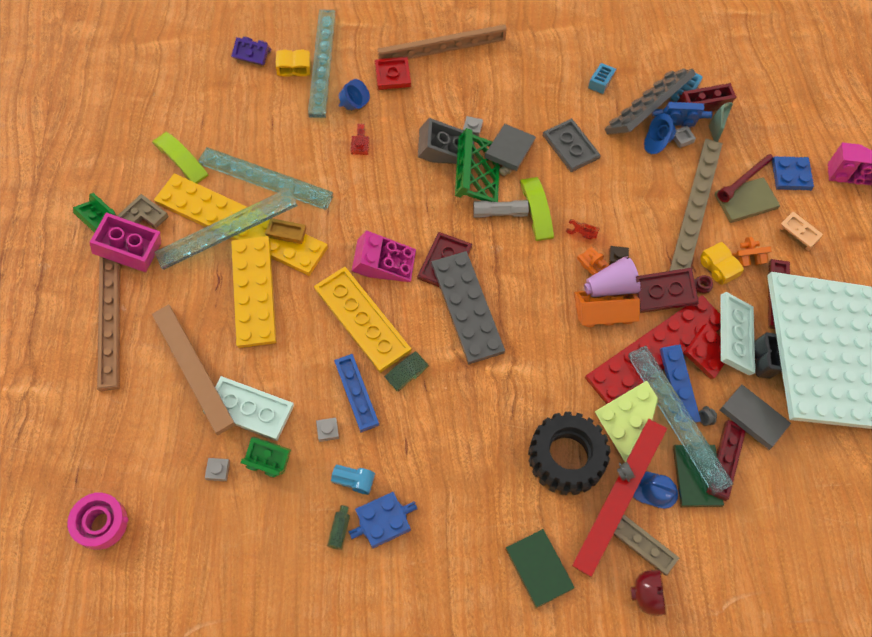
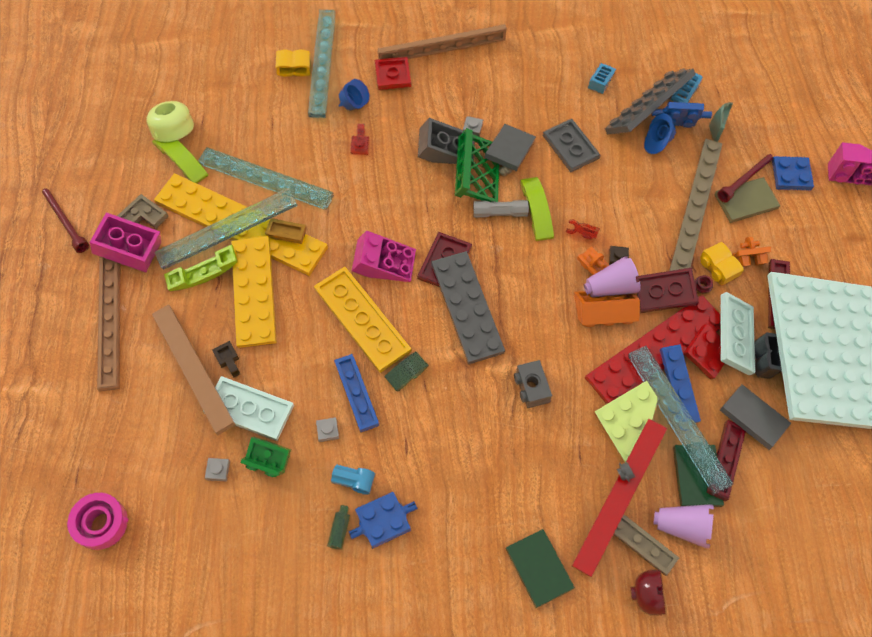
(78, 243): none -> dark red piece
(92, 212): green bracket -> none
(169, 121): none -> yellowish green piece
(202, 272): none -> lime slope
(226, 357): none -> dark brown plate
(250, 51): dark purple bracket -> none
(533, 373): none -> dark grey brick
(584, 433): black tyre -> none
(656, 490): blue piece -> none
(684, 137): light grey plate -> none
(687, 523): none -> lavender cone
(708, 416): dark grey plate -> none
(712, 96): dark red brick -> none
(801, 230): light nougat hinge -> none

